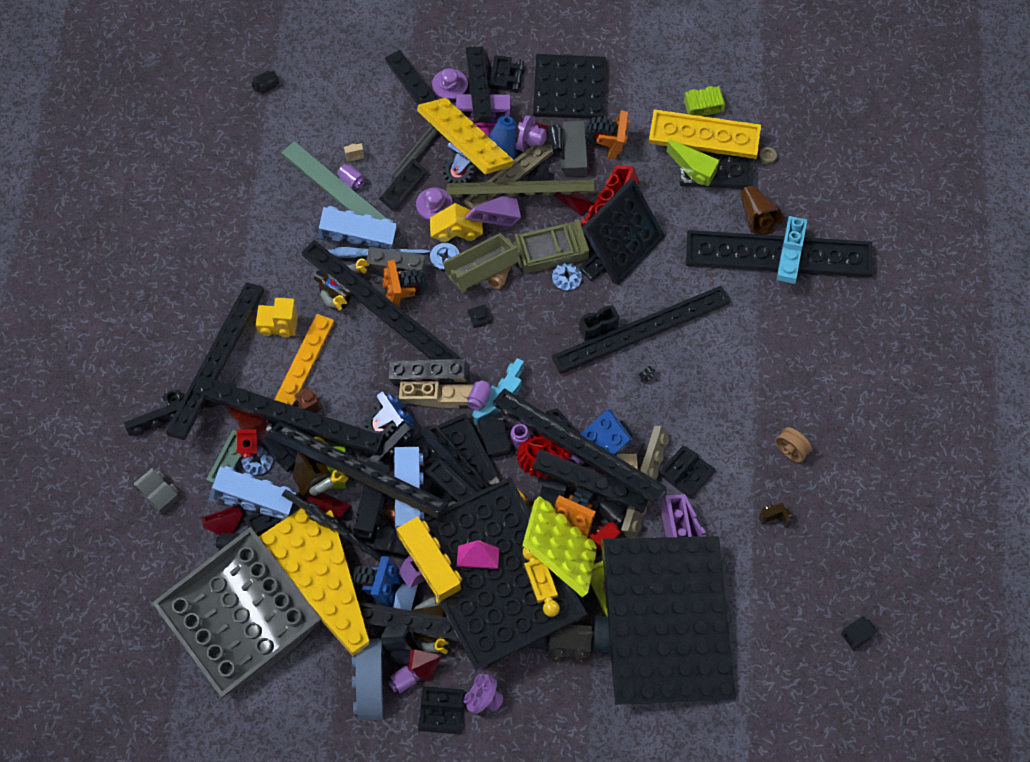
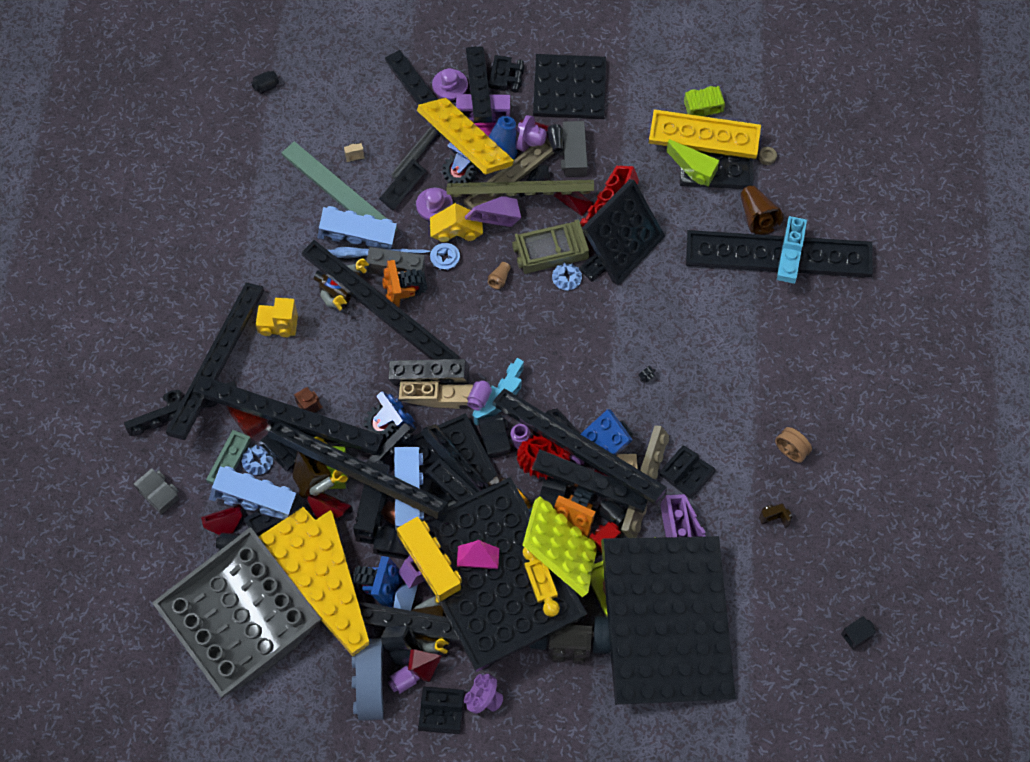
(251, 435): red brick -> none
(305, 359): light orange plate -> none
(328, 521): black sword -> none
(351, 176): medium lavender brick -> none
(479, 316): black plate -> none
(481, 262): olive door -> none
(598, 323): black brick -> none
(608, 133): plate -> none
(640, 329): black plate -> none

